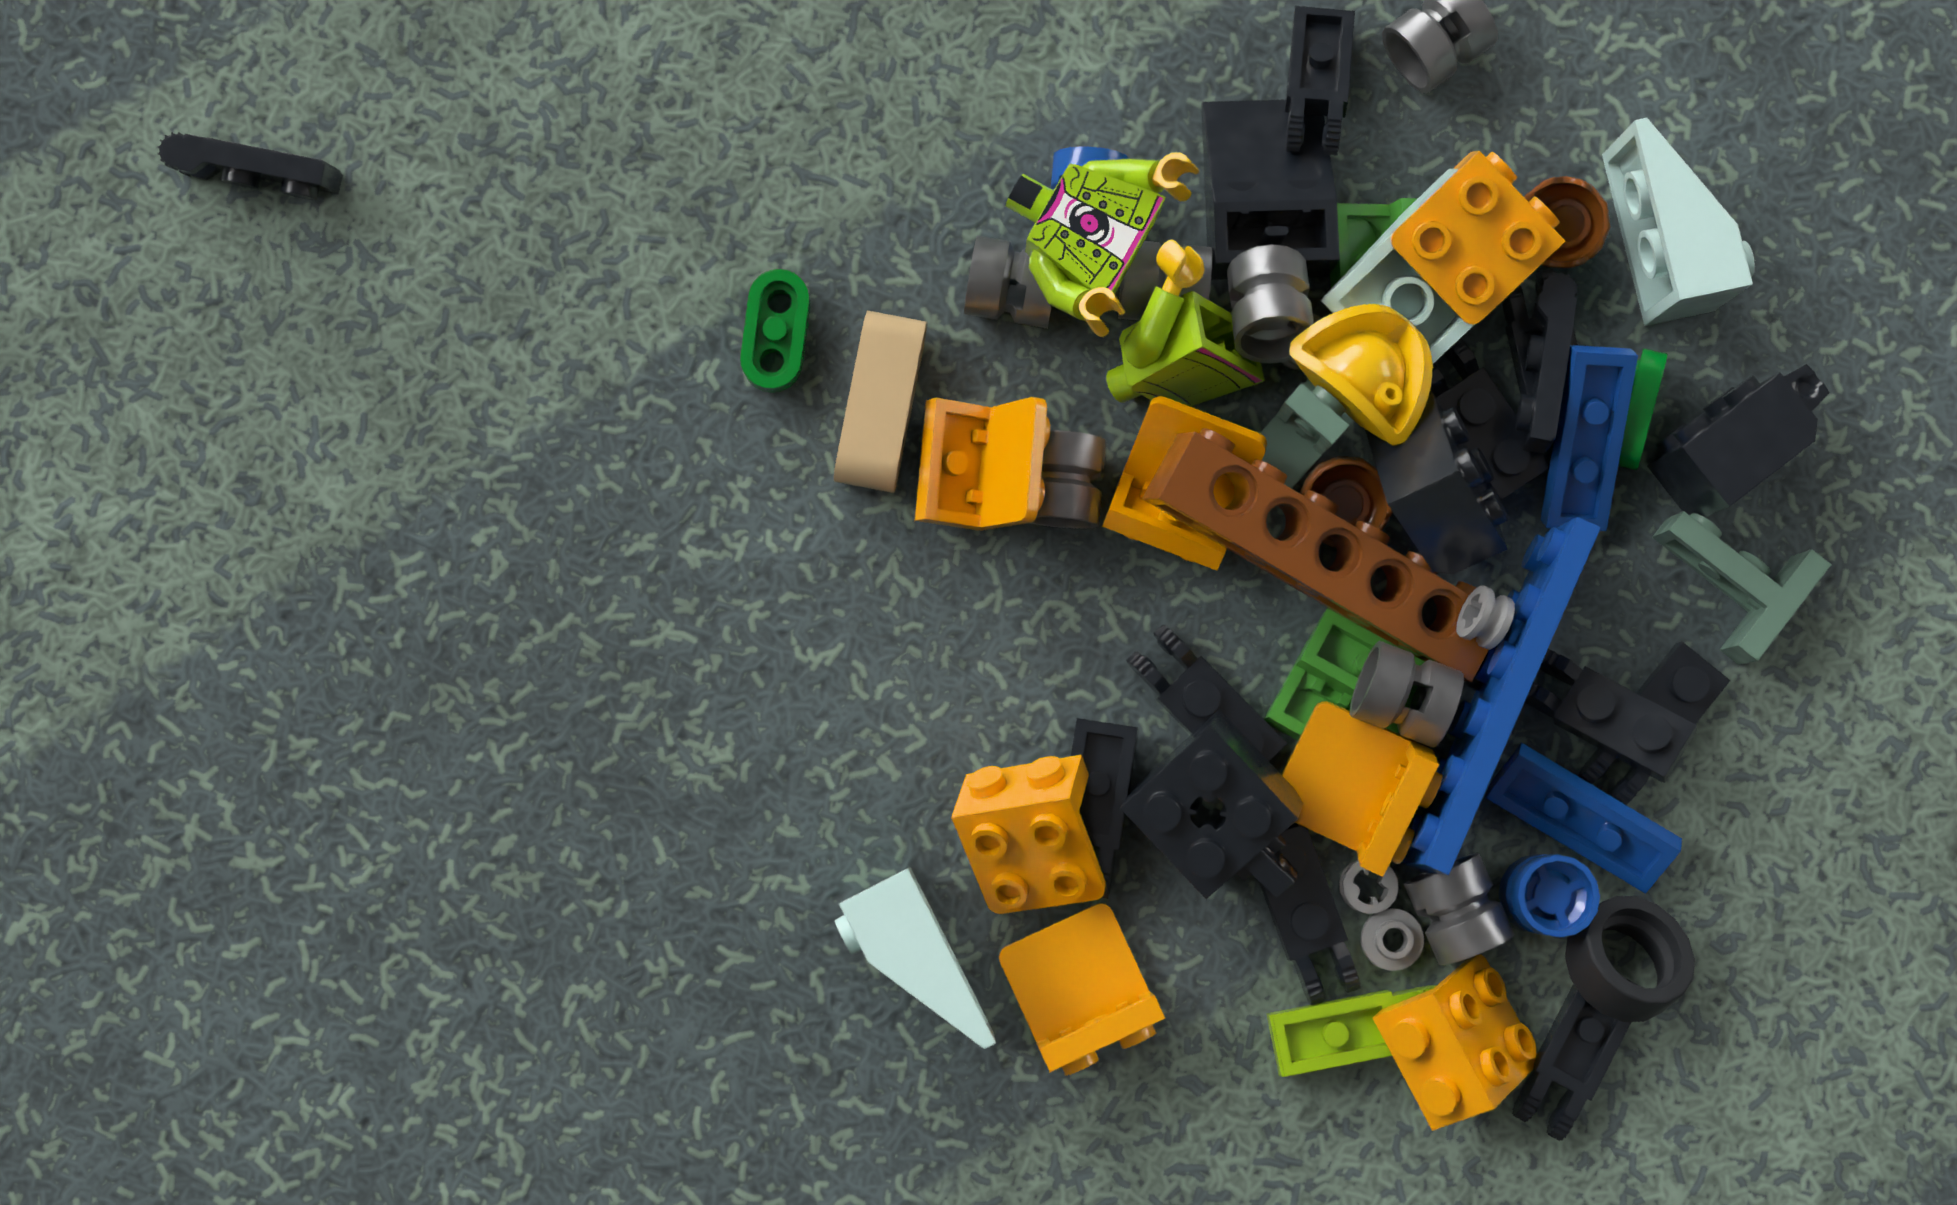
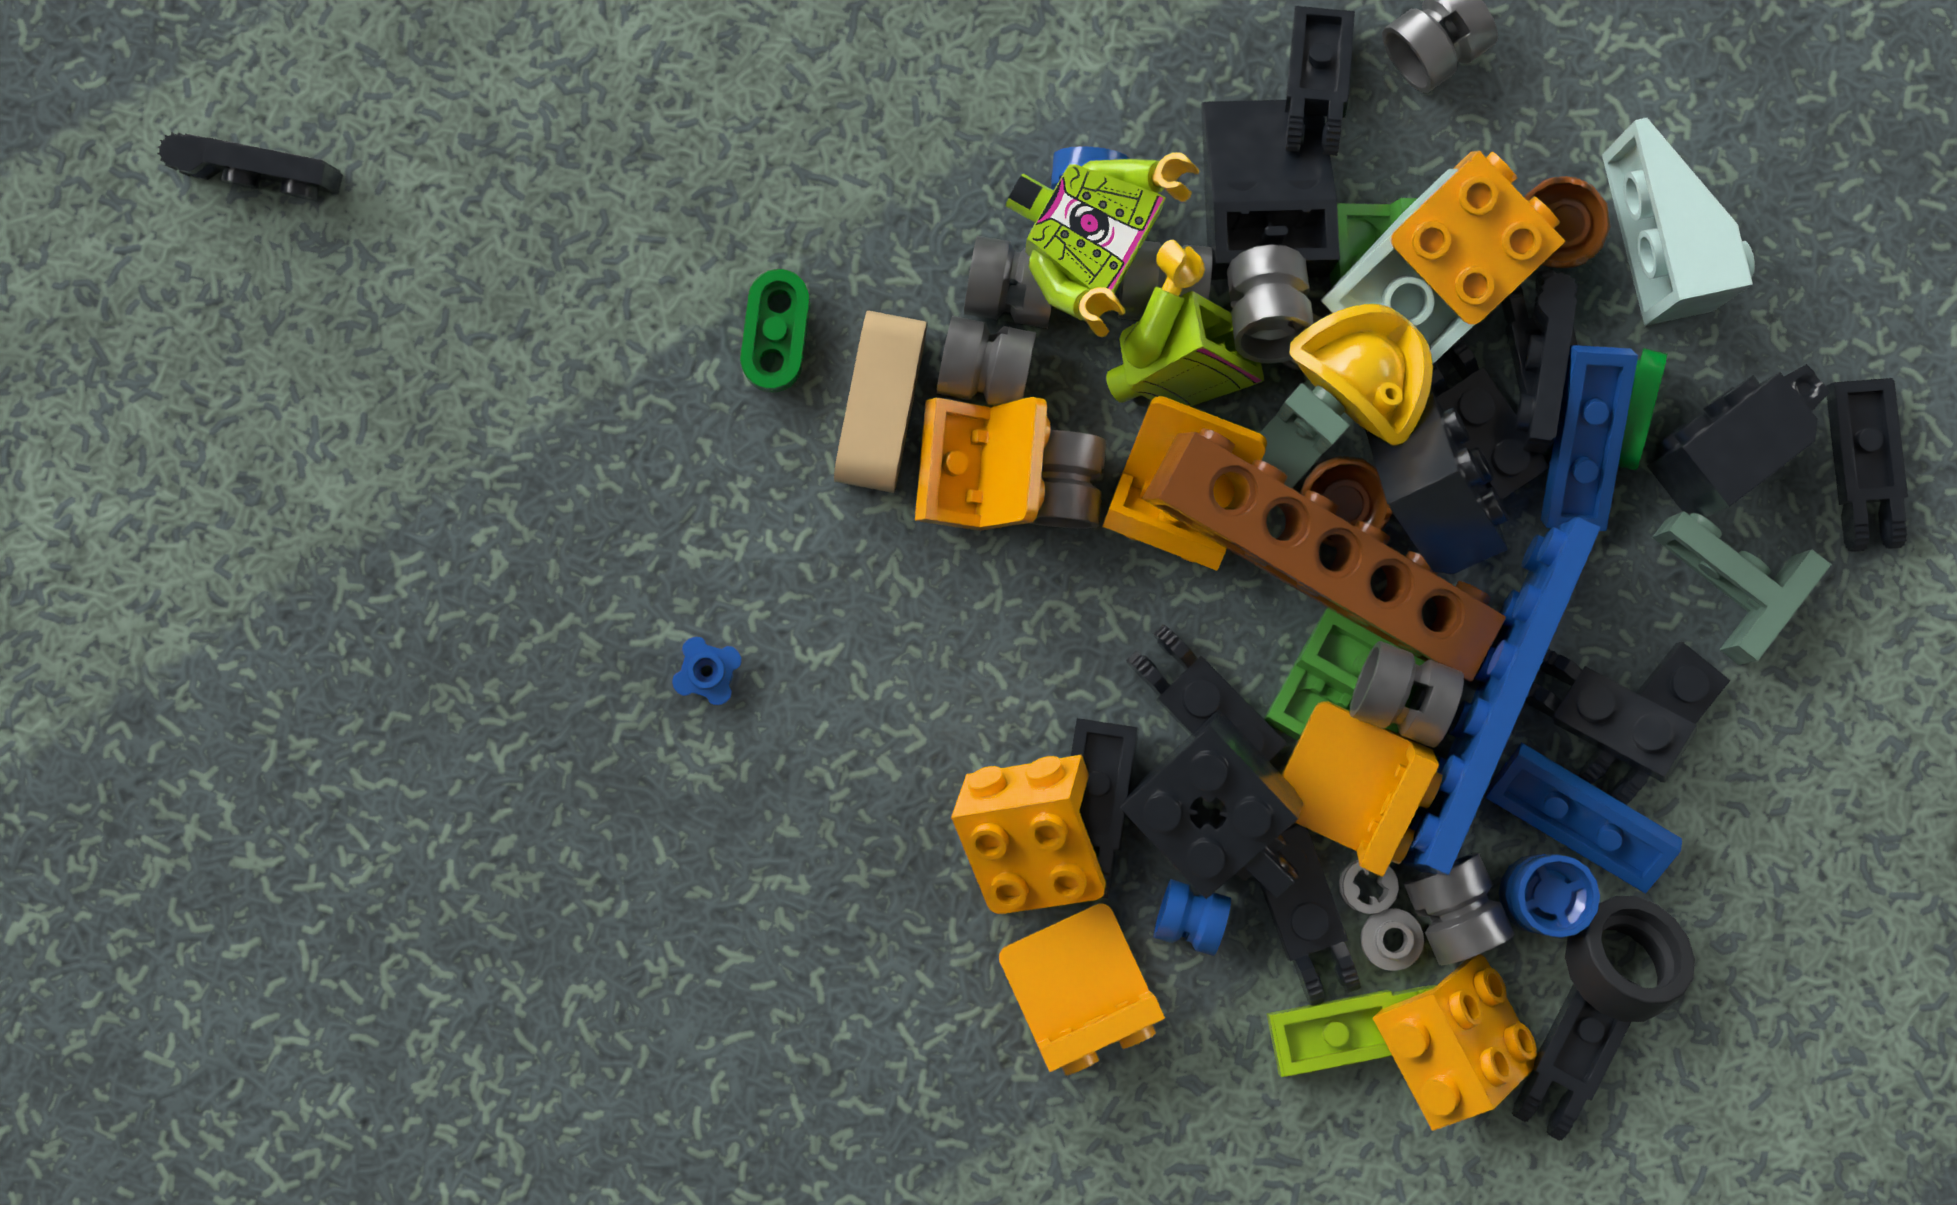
(698, 655): none -> blue plate
(908, 946): light aqua slope -> none
(985, 361): none -> flat silver wheel
(1192, 917): none -> blue wheel
(1485, 617): light grey bush -> none
(1868, 459): none -> black hinge

